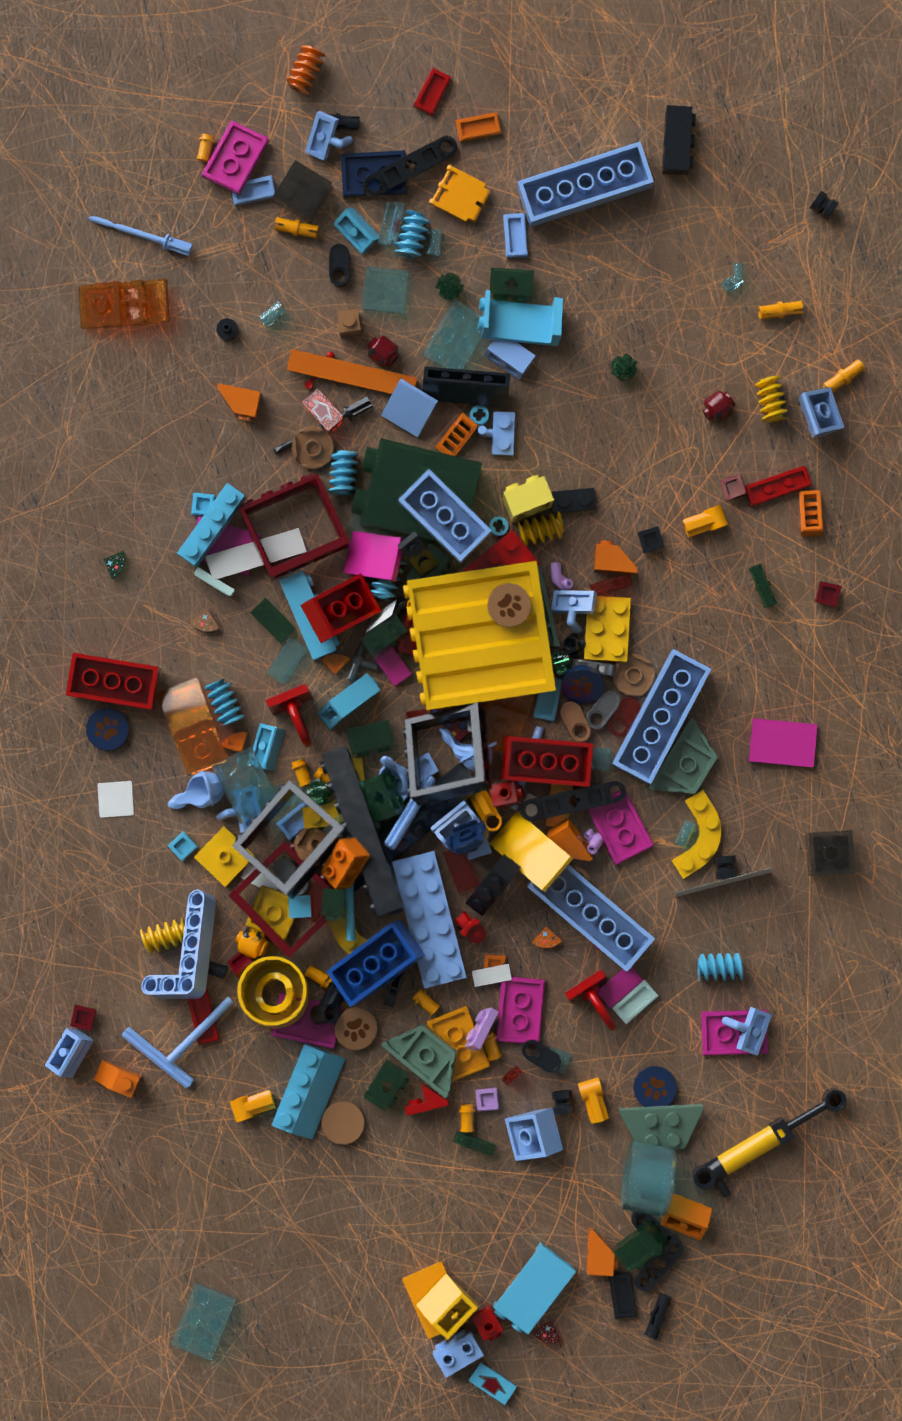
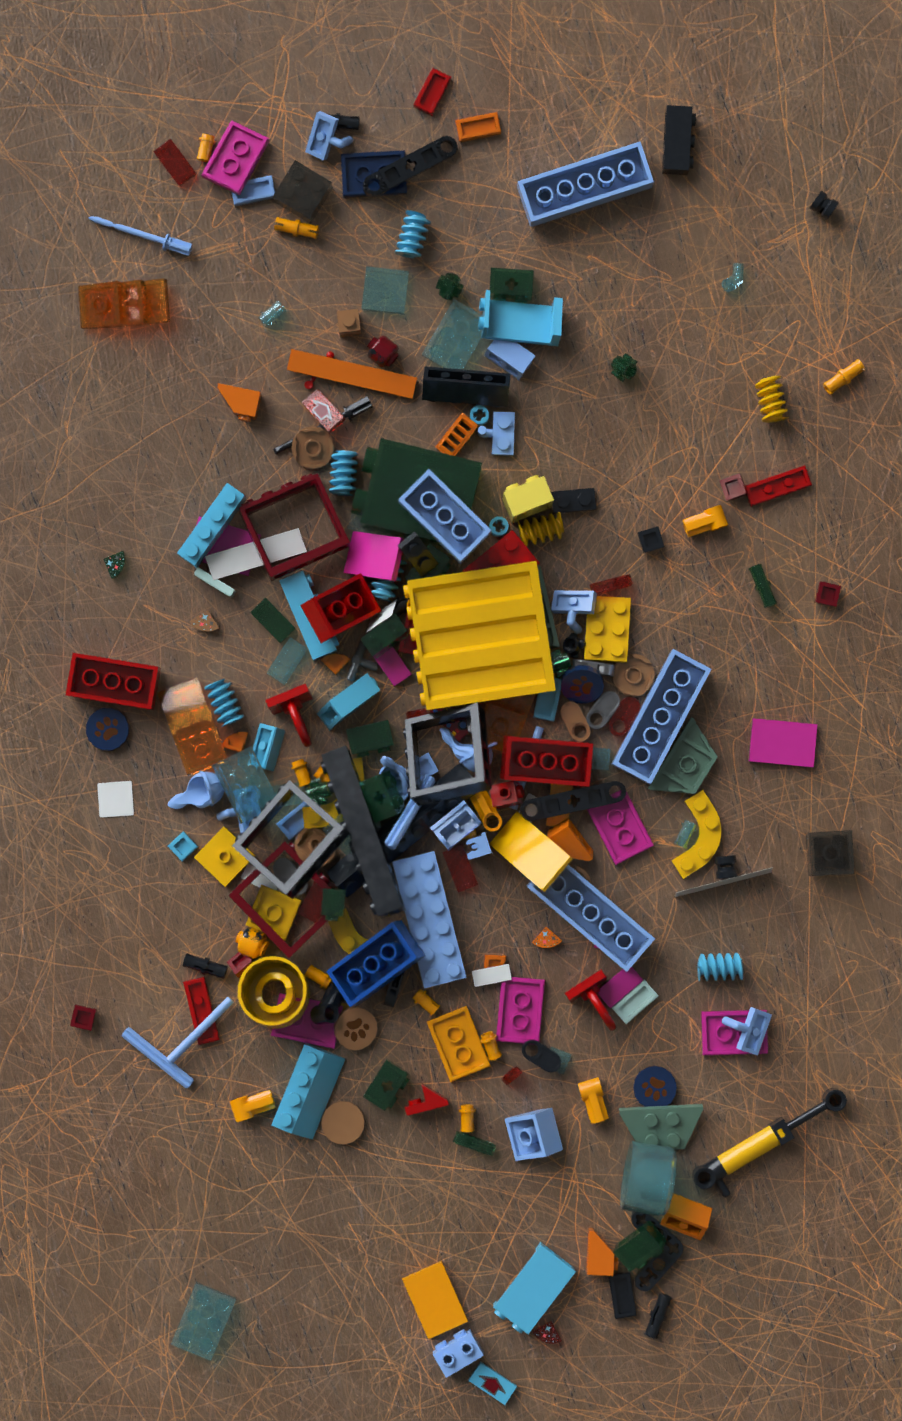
(69, 1053): light blue brick -> none
(117, 1078): orange slope -> none
(163, 936): yellow piece -> none
(174, 162): none -> clear red tile
(194, 953): light blue beam -> none
(201, 503): medium azure tile -> none
(227, 334): black tile -> none
(300, 906): medium azure tile -> none
(304, 68): orange piece -> none
(339, 261): black piece -> none
(345, 863): orange brick -> none
(350, 916): medium azure bar -> none
(356, 230): medium azure slope -> none
(391, 224): clear light blue tile -> none
(409, 408): light blue tile -> none
(425, 1056): sand green wing -> none
(434, 241): clear light blue pin -> none
(447, 1306): yellow slope -> none
(460, 195): light orange plate -> none
(467, 837): dark blue tile -> none
(470, 927): red hips -> none
(478, 1035): lavender plate -> none
(487, 1099): lavender tile -> none
(487, 1323): red brick -> none
(493, 885): black brick -> none
(509, 604): medium nougat tile -> none
(515, 235): light blue tile -> none
(558, 579): lavender arm -> none
(563, 1107): black wheel -> none
(594, 840): lavender arm -> none
(612, 559): orange slope -> none
(718, 406): dark red head -> none
(780, 310): light orange pin -> none
(813, 530): orange slope -> none
(821, 412): light blue slope -> none

